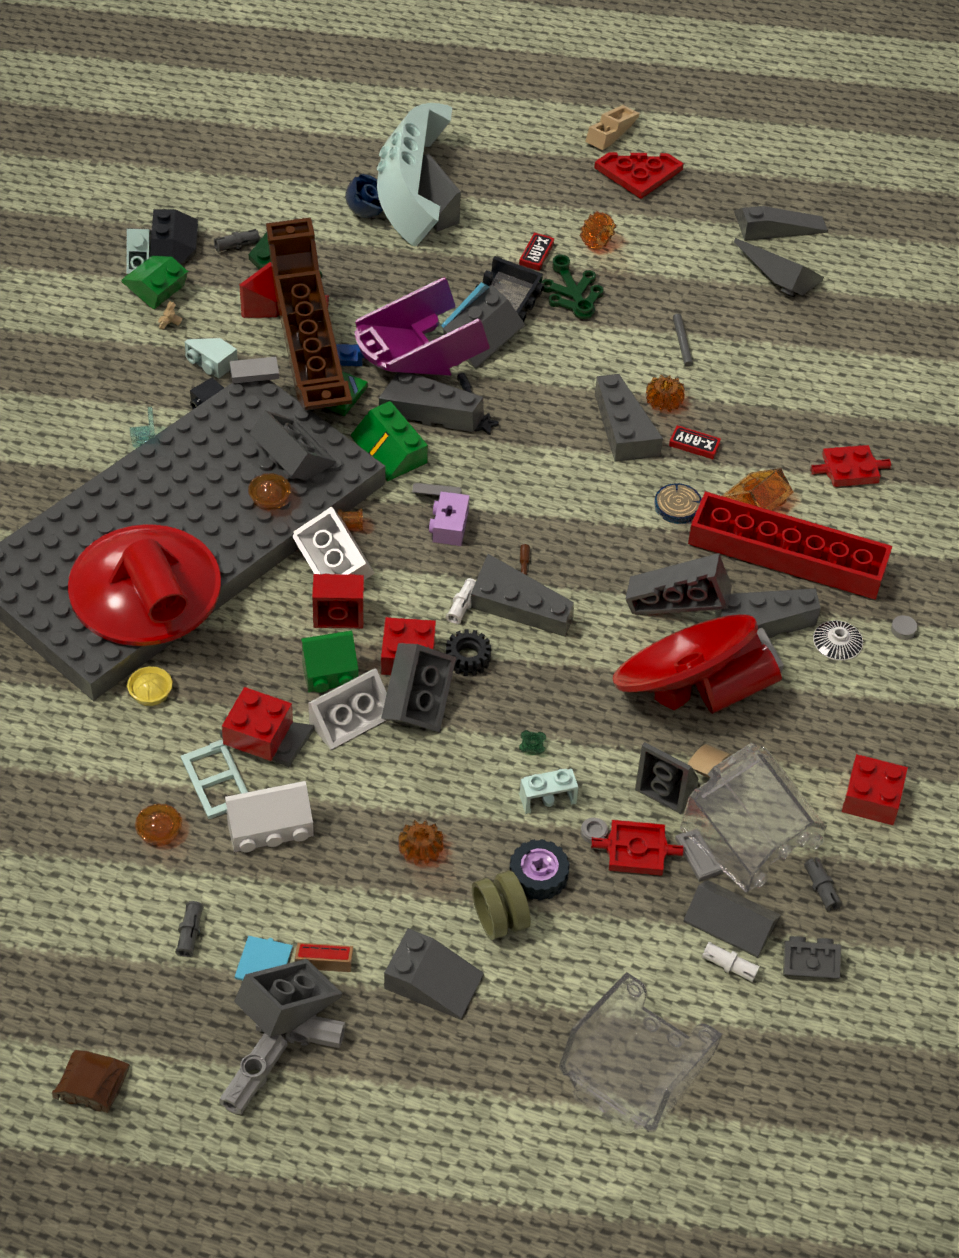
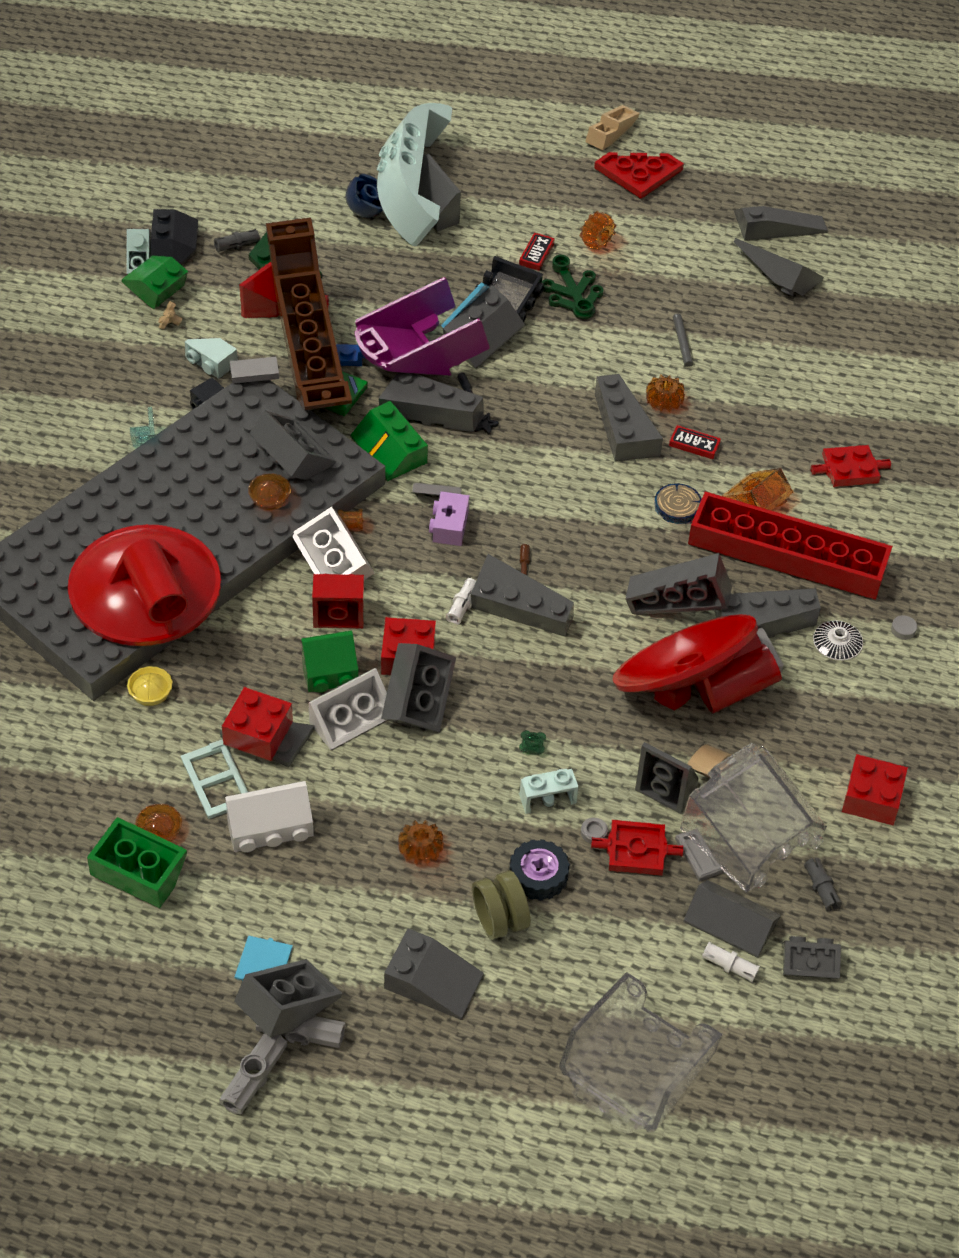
(91, 1080): reddish brown slope -> none
(137, 862): none -> green slope
(189, 929): dark grey pin -> none
(326, 956): slope -> none
(470, 641): black tyre -> none

